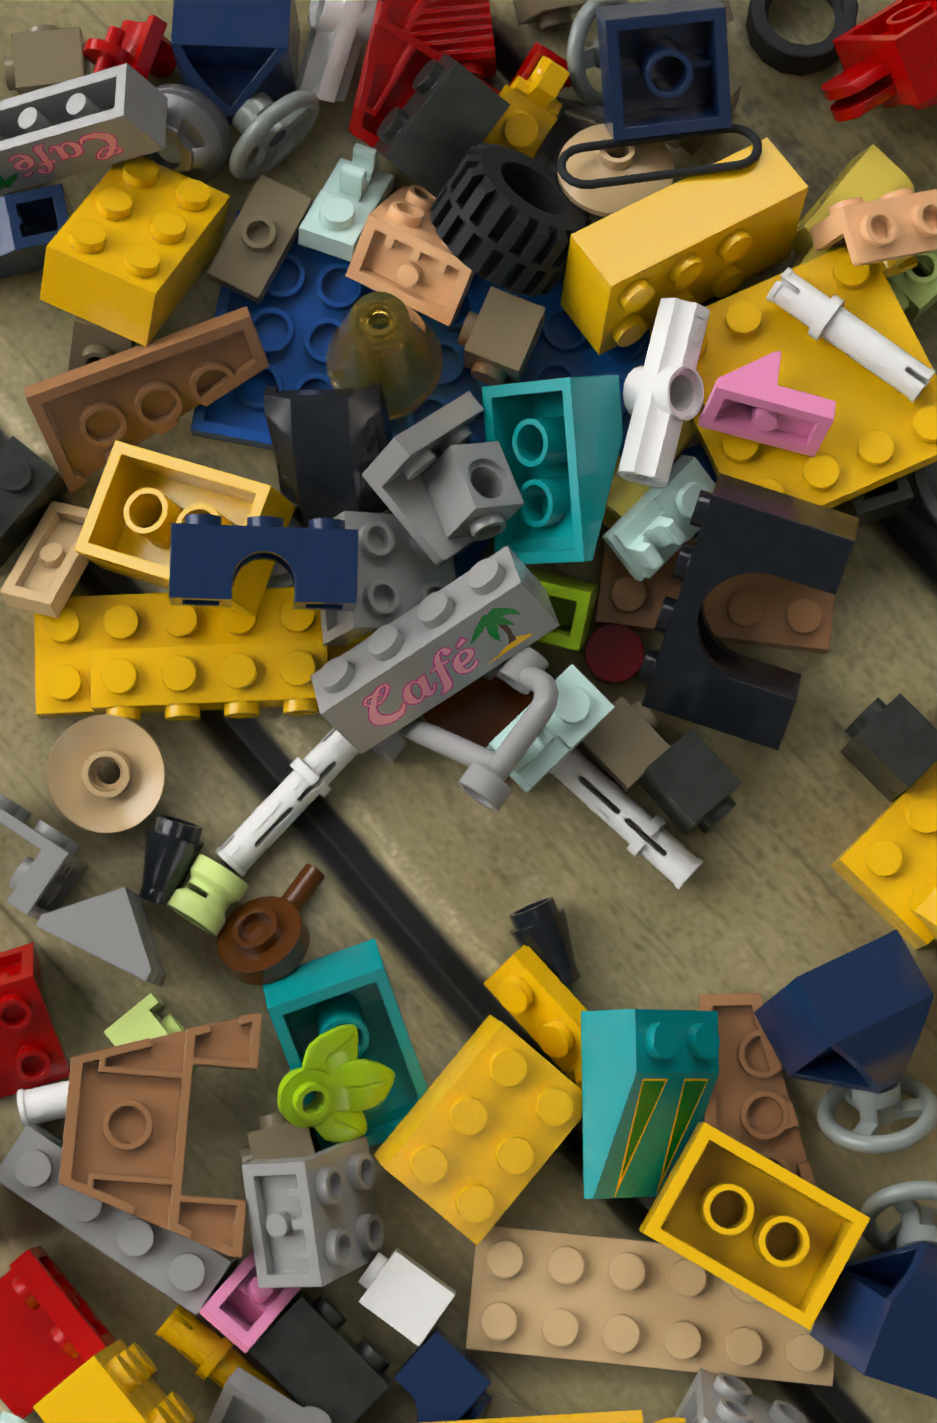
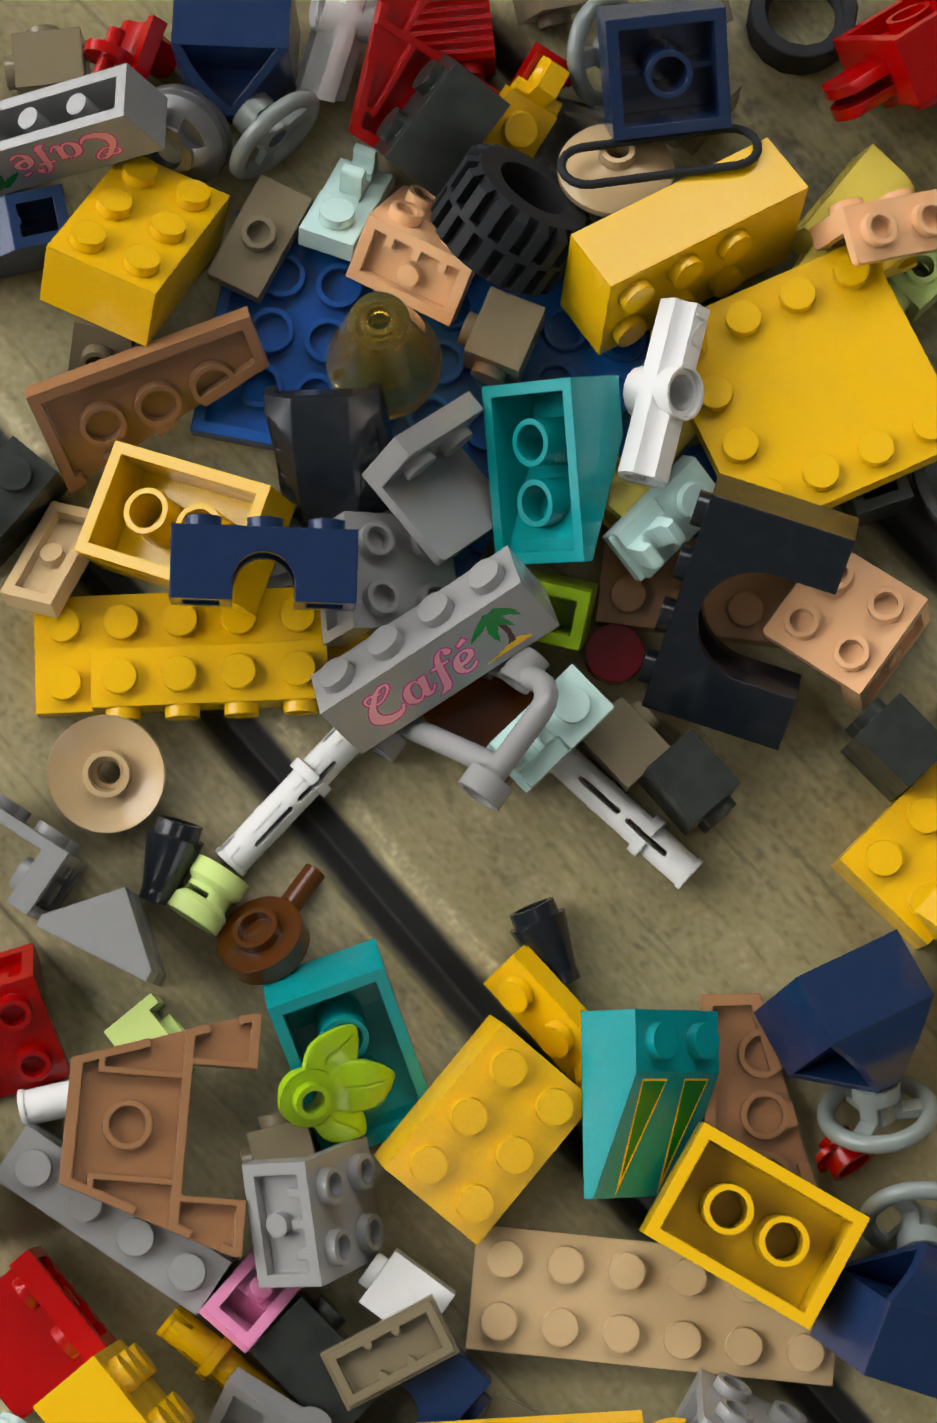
(389, 1352): none -> dark tan plate
(473, 490): light grey brick -> none
(759, 410): bright pink slope -> none
(838, 1160): none -> red plate
(850, 334): white pin -> none
(853, 634): none -> light nougat bracket

